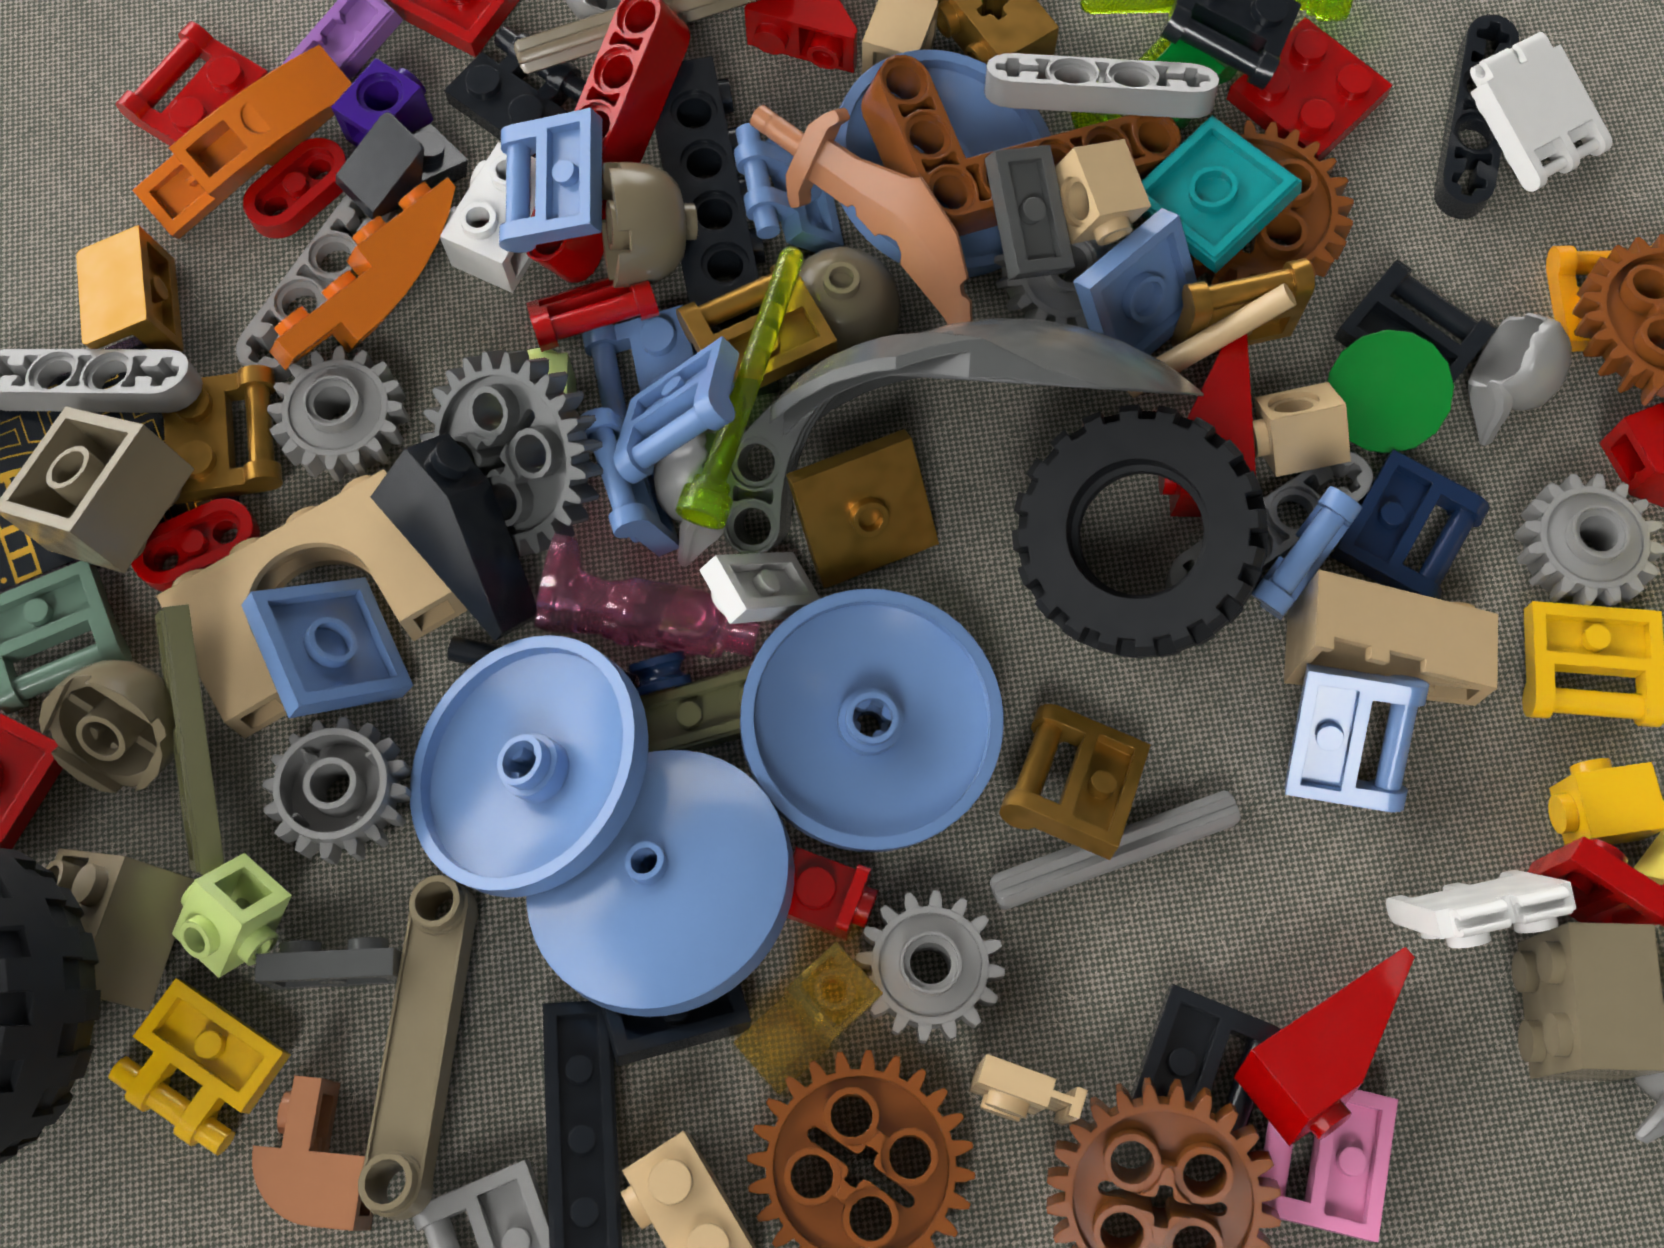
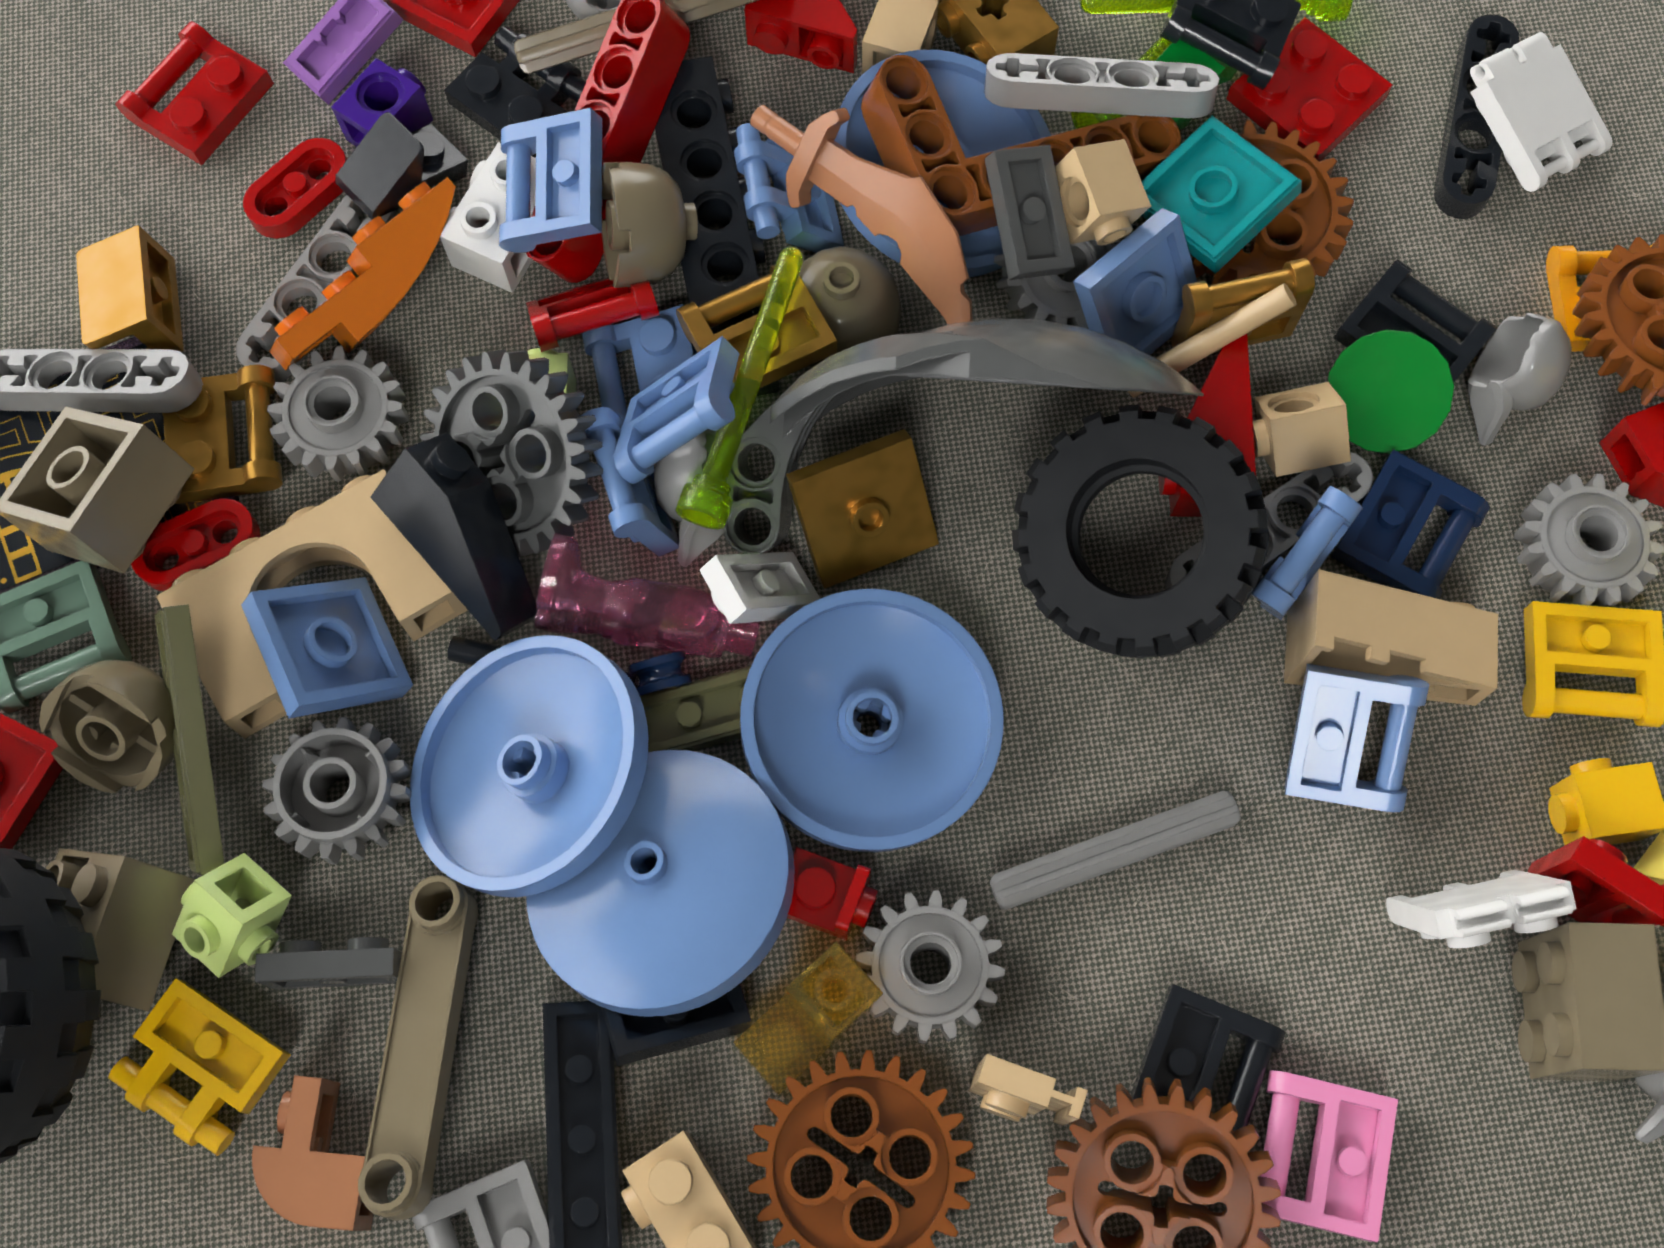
(241, 139): orange slope -> none
(1097, 787): pearl gold plate -> none
(1321, 1058): red slope -> none

